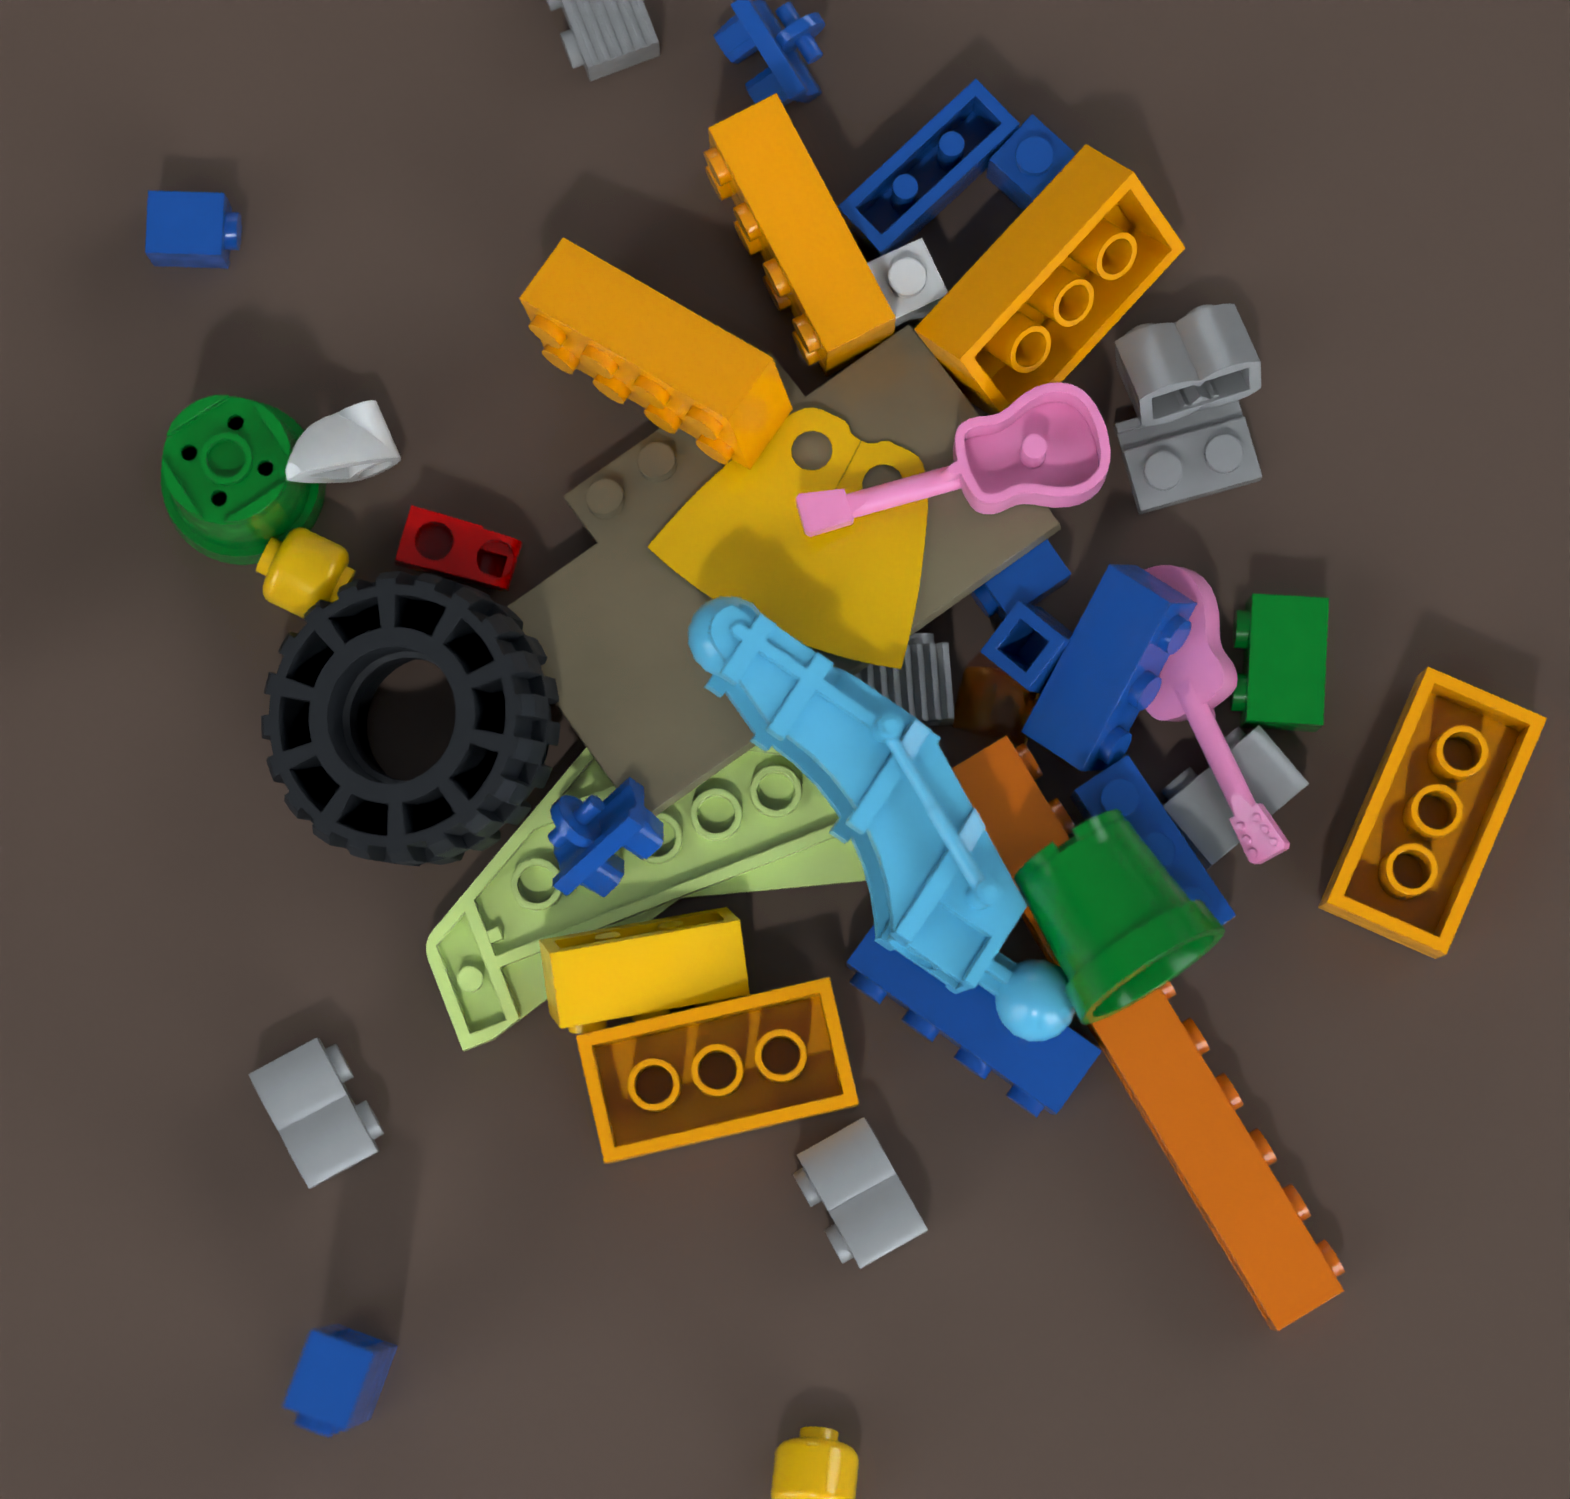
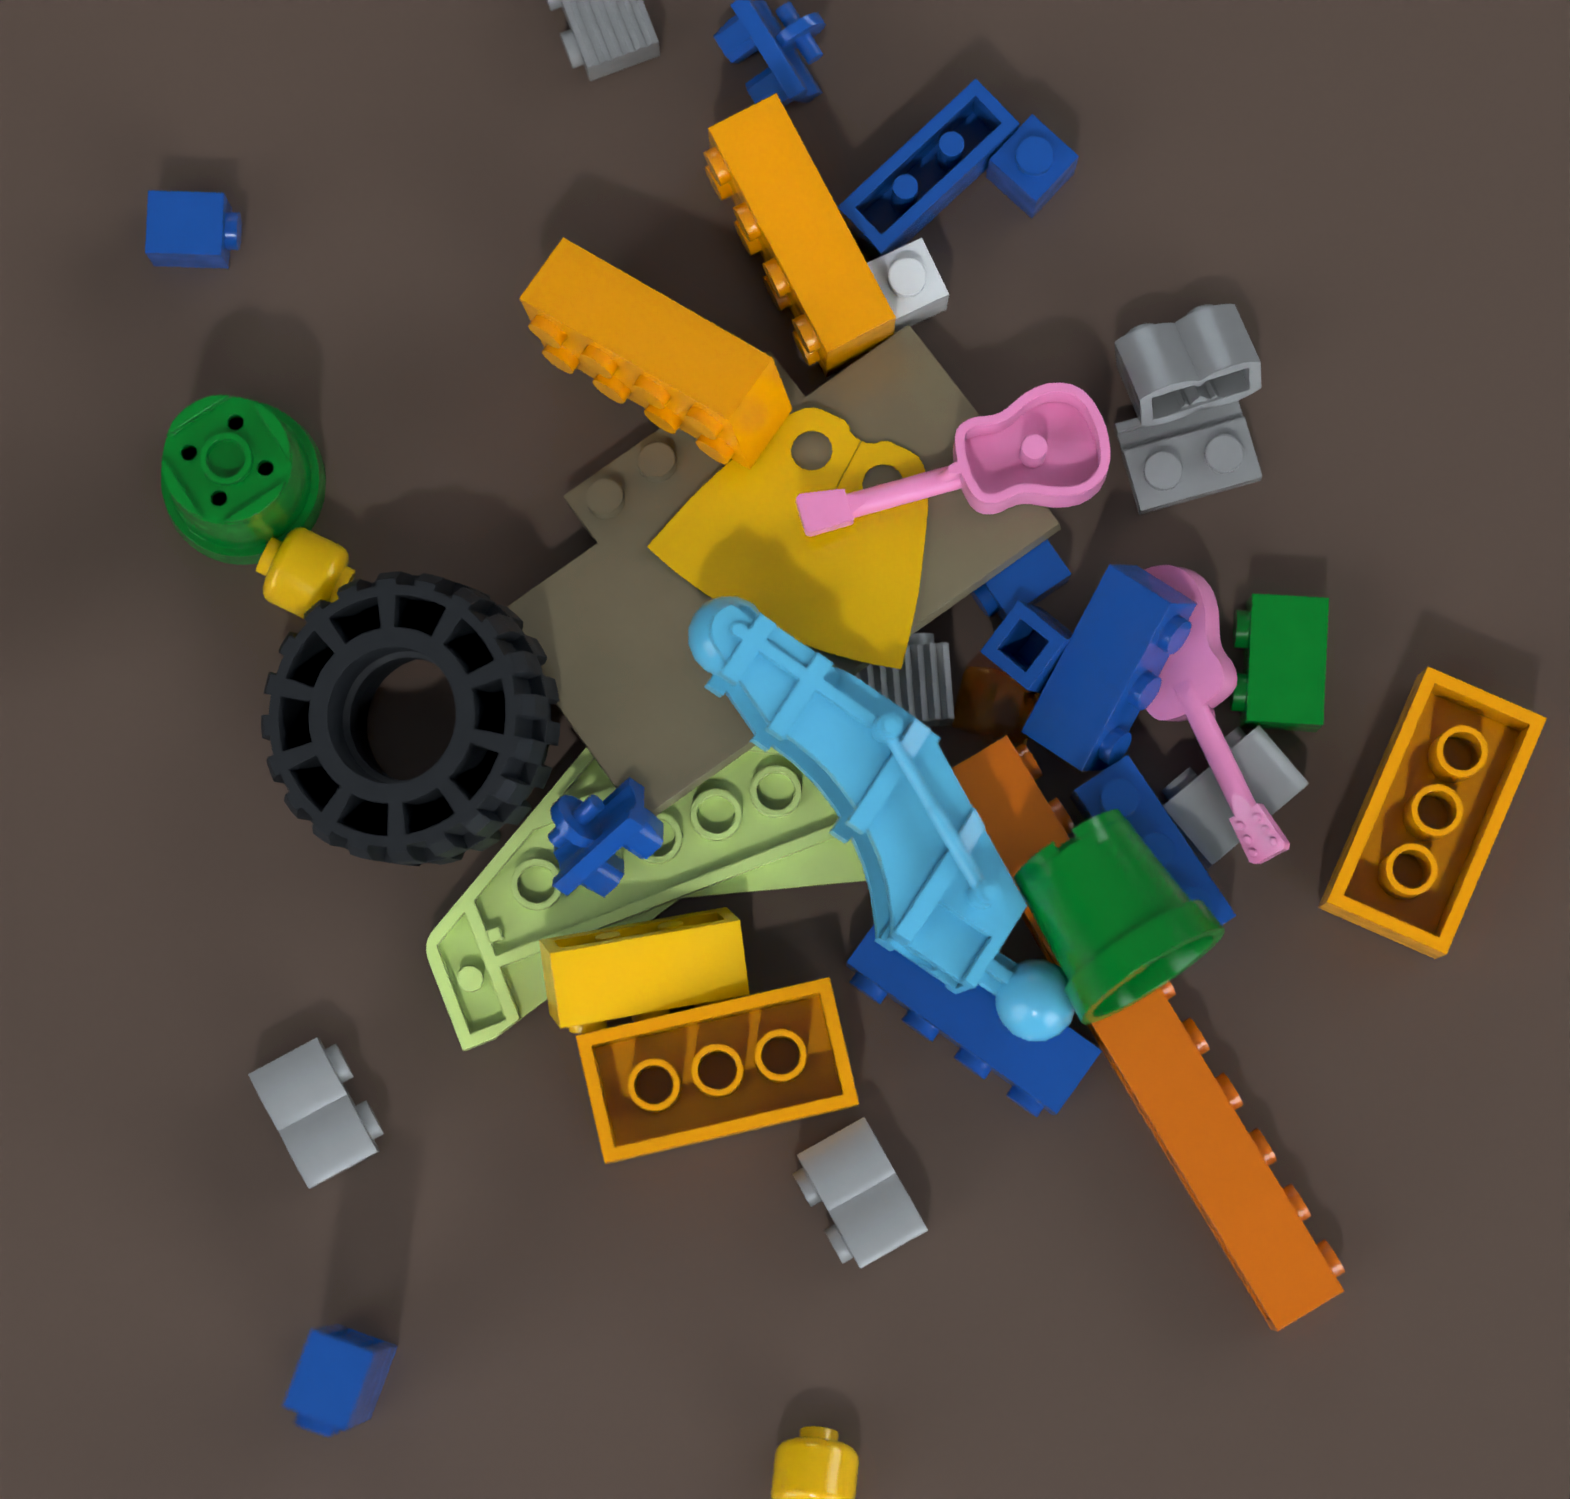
(344, 447): white piece -> none
(457, 549): red leg -> none
(1051, 283): light orange brick -> none

